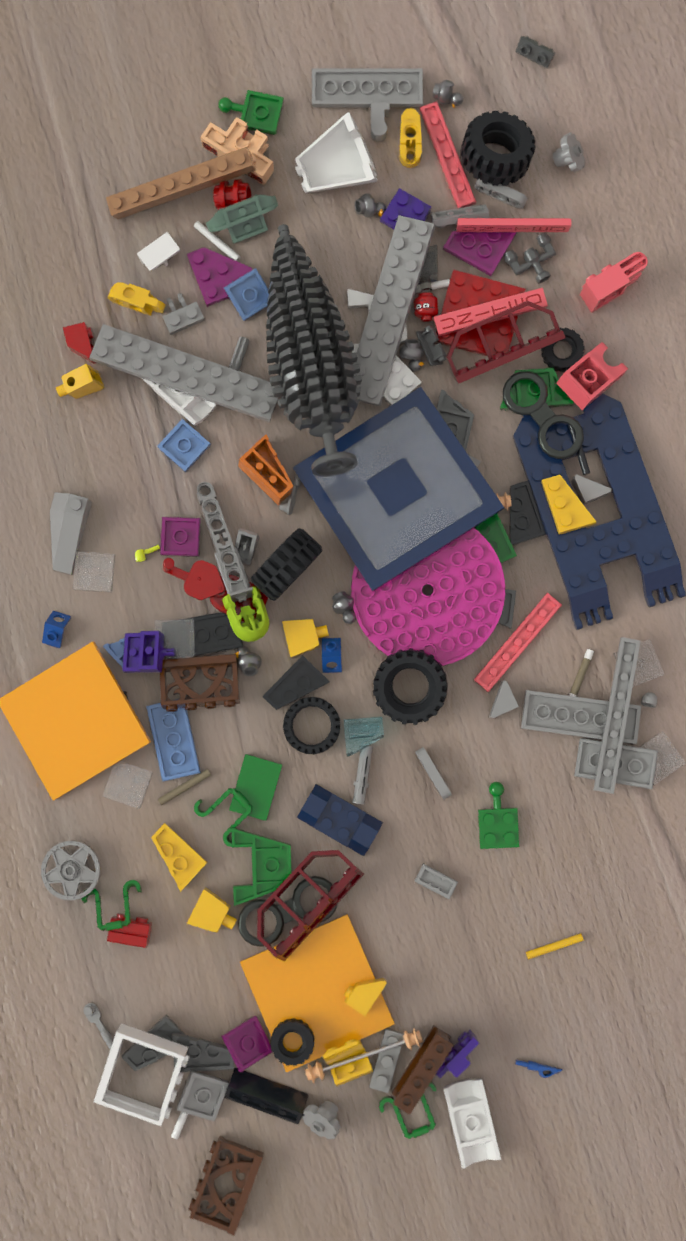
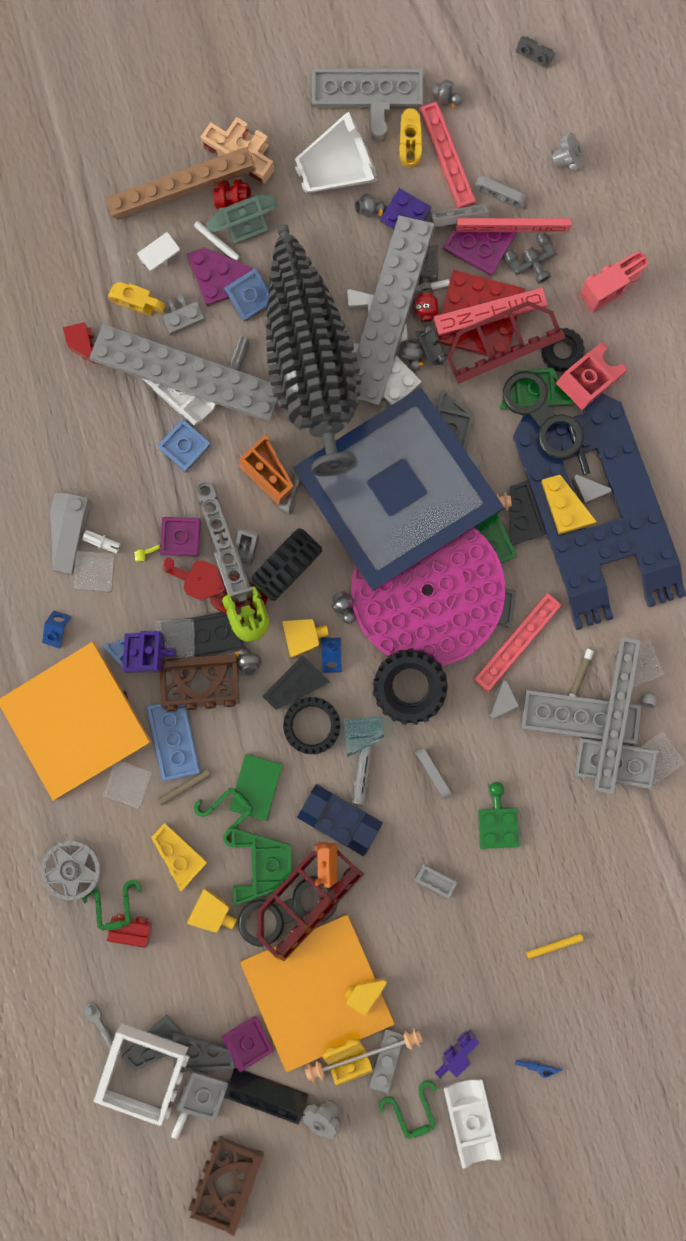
(80, 382): yellow torso -> none
(101, 541): none -> white axle
(259, 110): green plate -> none
(303, 1053): black tyre -> none
(326, 863): none -> orange hinge
(421, 1069): reddish brown fence -> none
(502, 130): black tyre -> none

